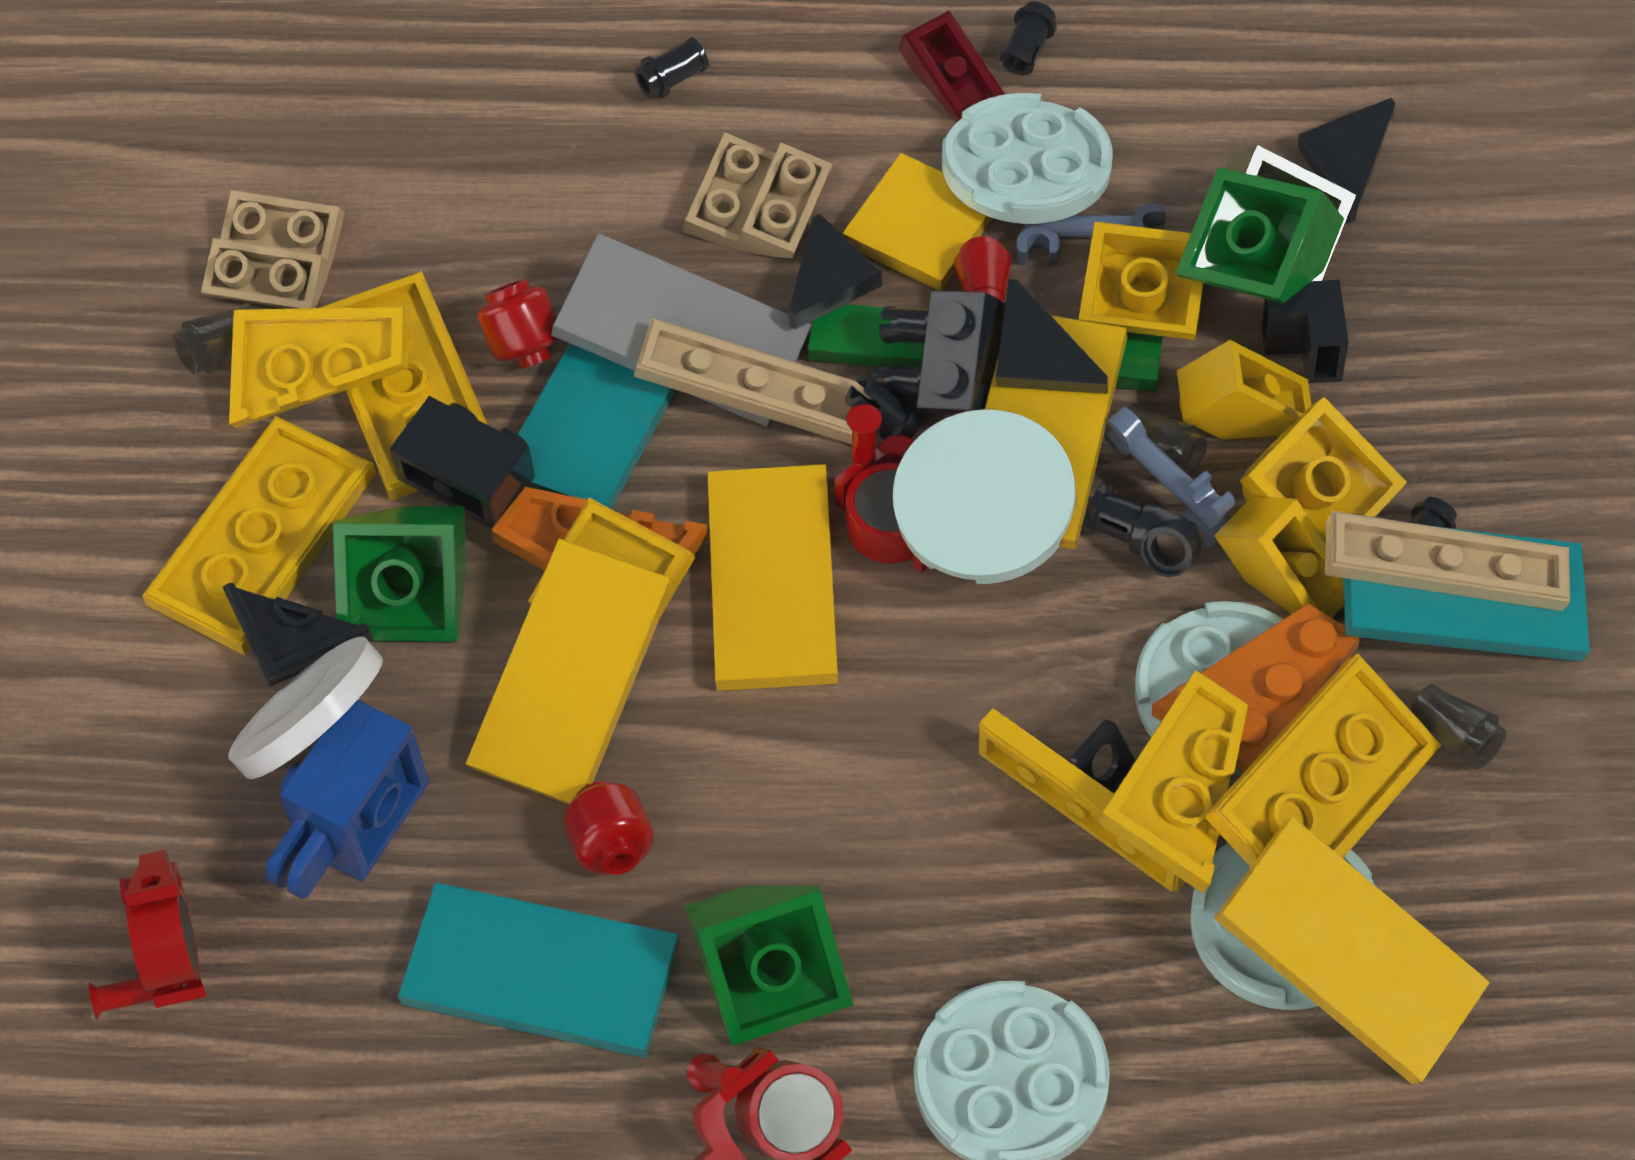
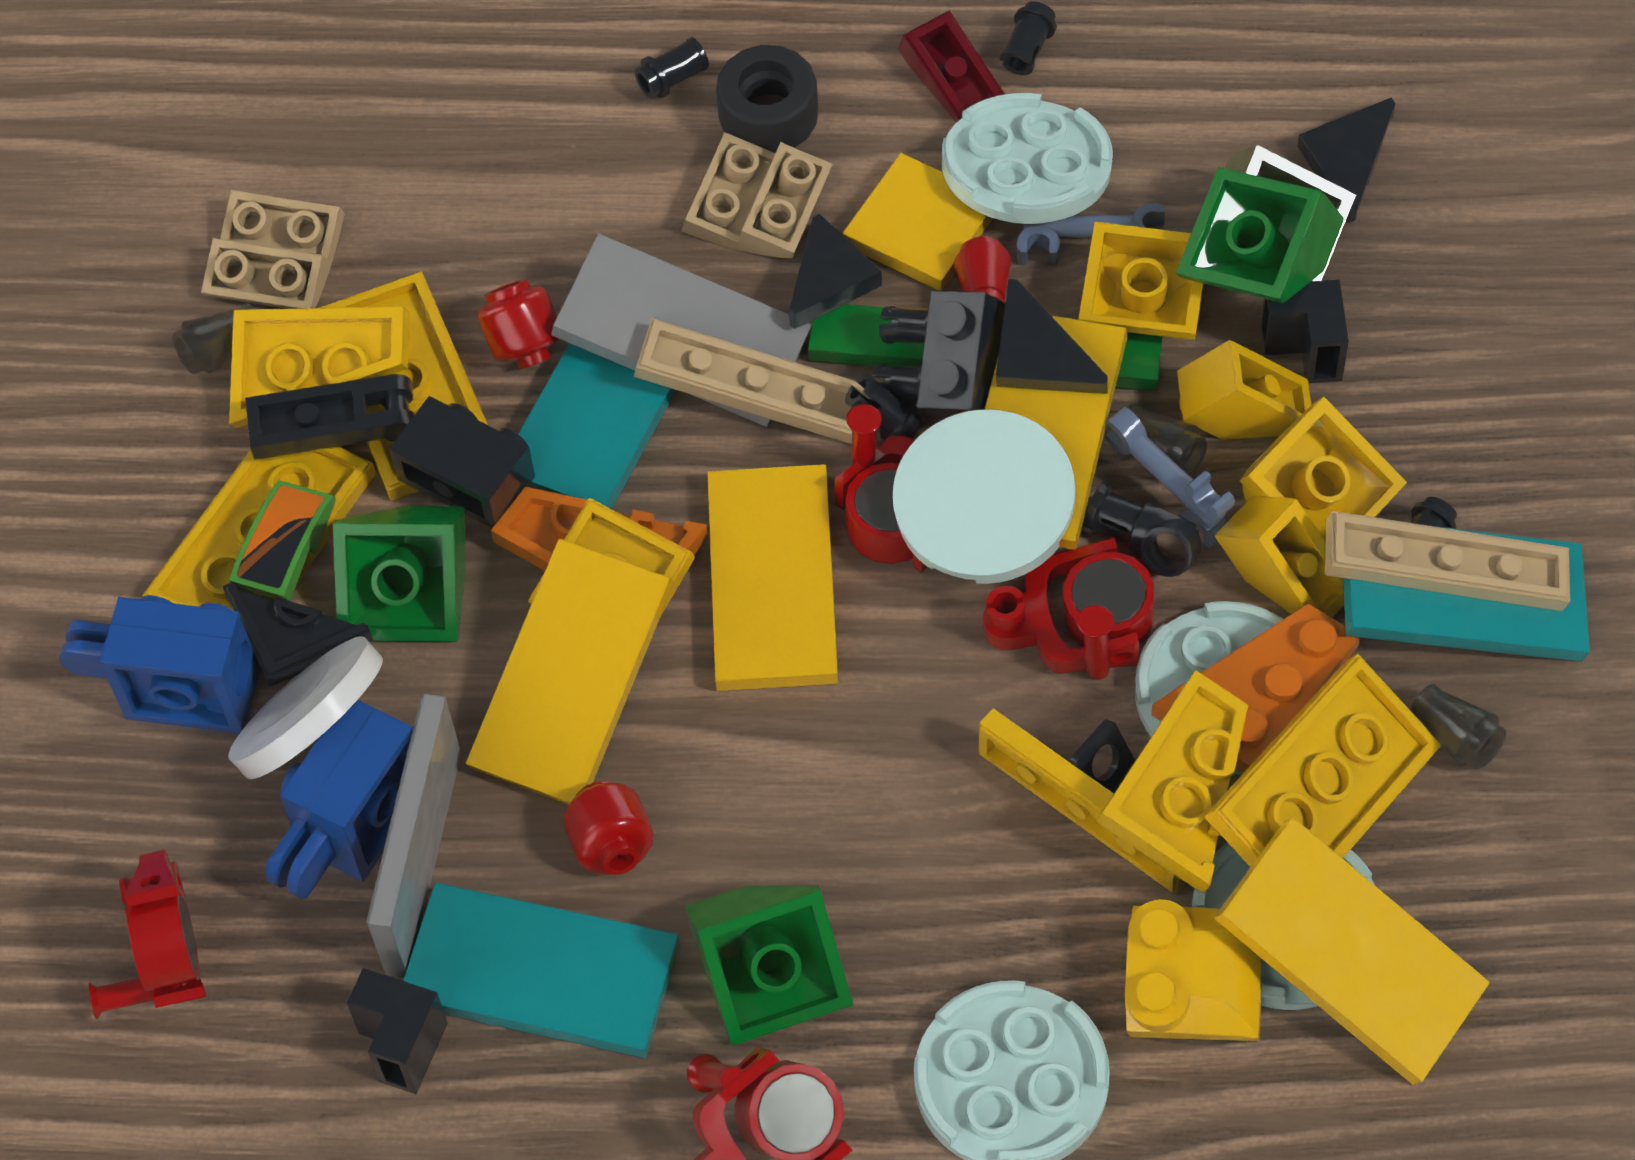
(170, 662): none -> blue brick
(280, 539): none -> slope
(328, 415): none -> black plate
(403, 1025): none -> black piece
(414, 835): none -> light grey tile
(773, 72): none -> black tyre
(1105, 611): none -> red piece
(1189, 976): none -> yellow slope

